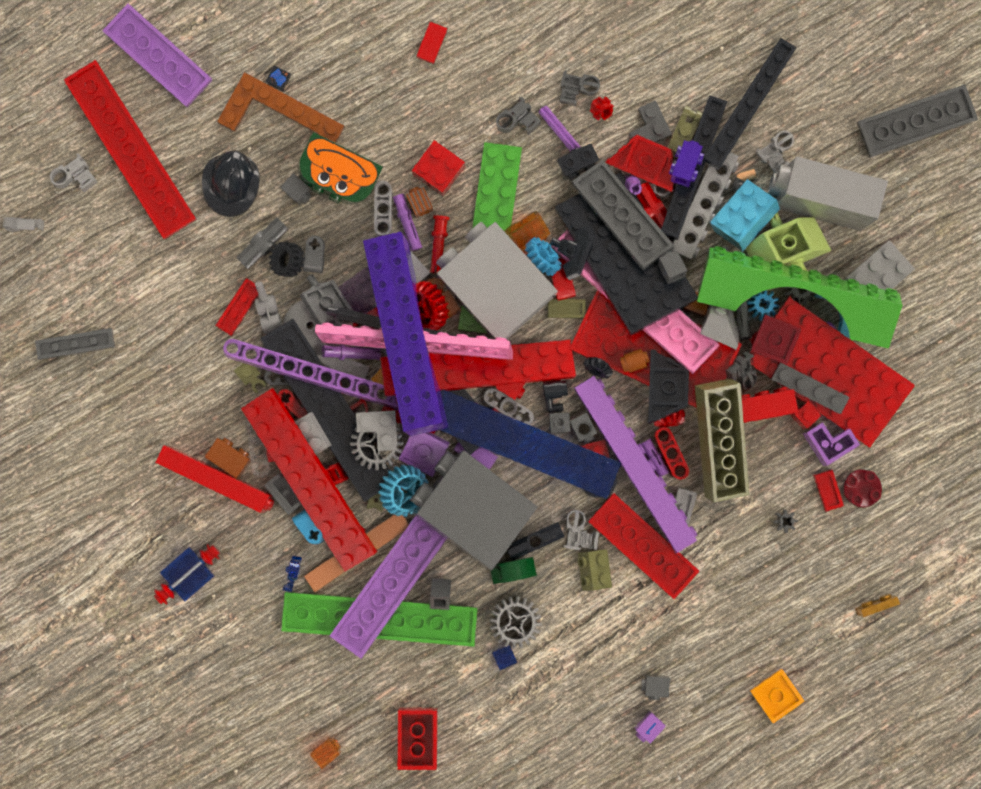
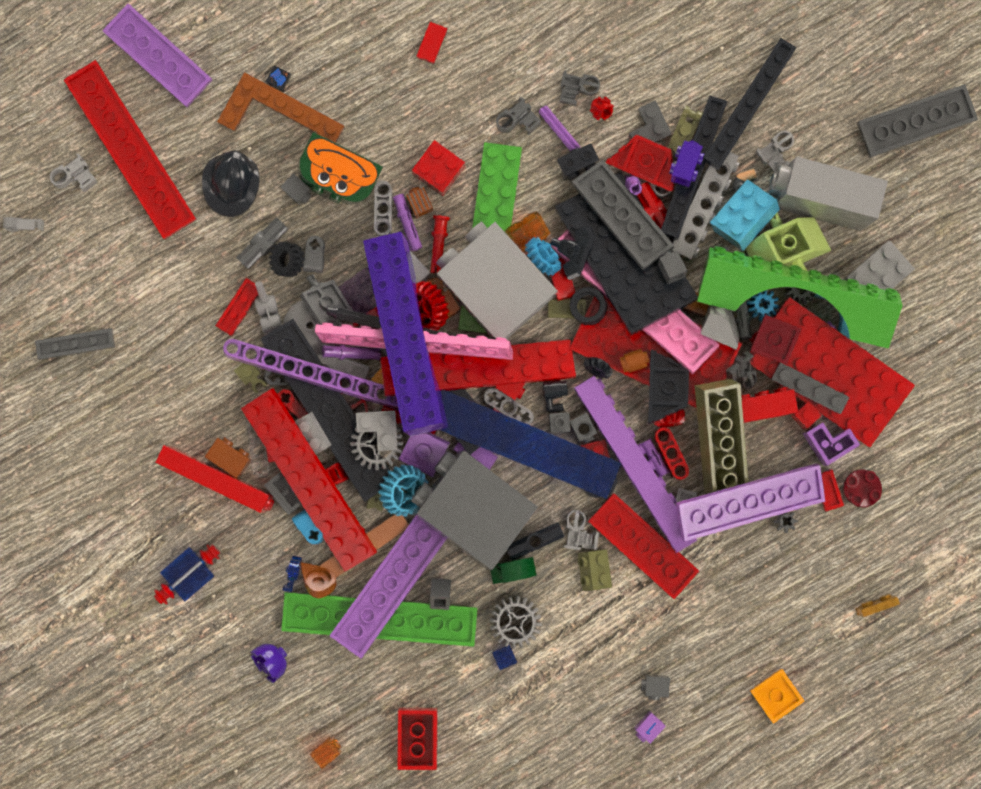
(270, 661): none -> dark purple cylinder
(318, 580): none -> dark orange piece
(584, 292): none -> black tyre
(750, 502): none -> plate

